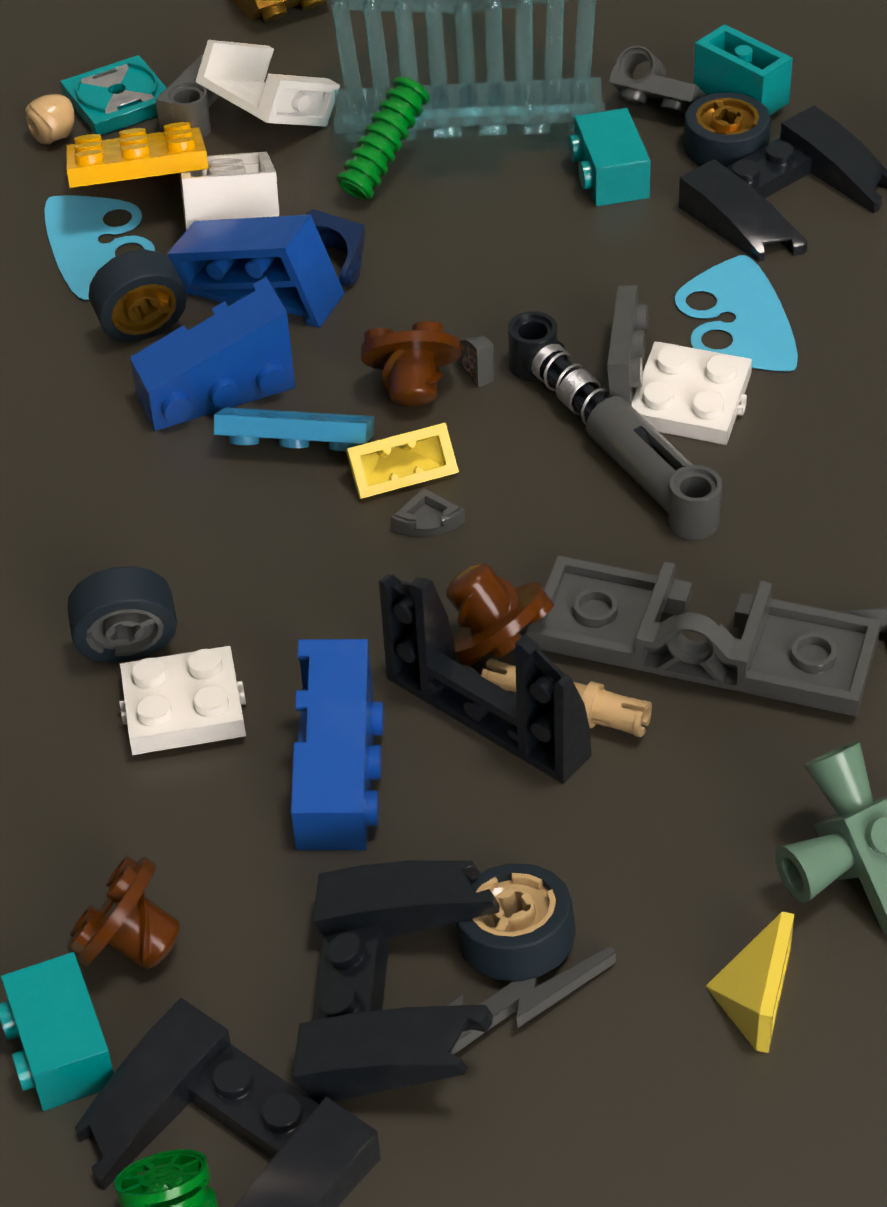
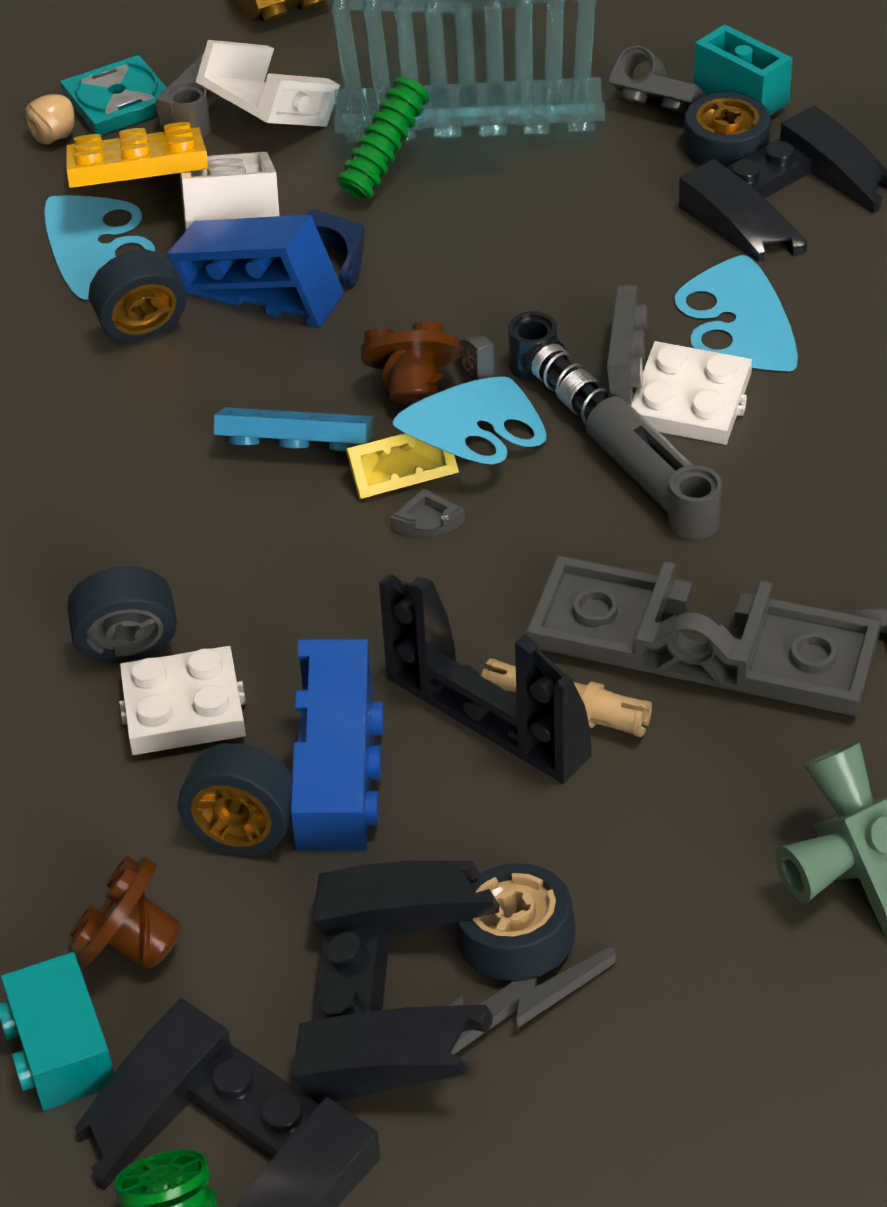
(218, 363): blue wedge -> none
(237, 799): none -> black wheel
(453, 415): none -> medium azure piece
(492, 612): reddish brown plate -> none
(610, 157): teal brick -> none
(754, 980): light yellow slope -> none

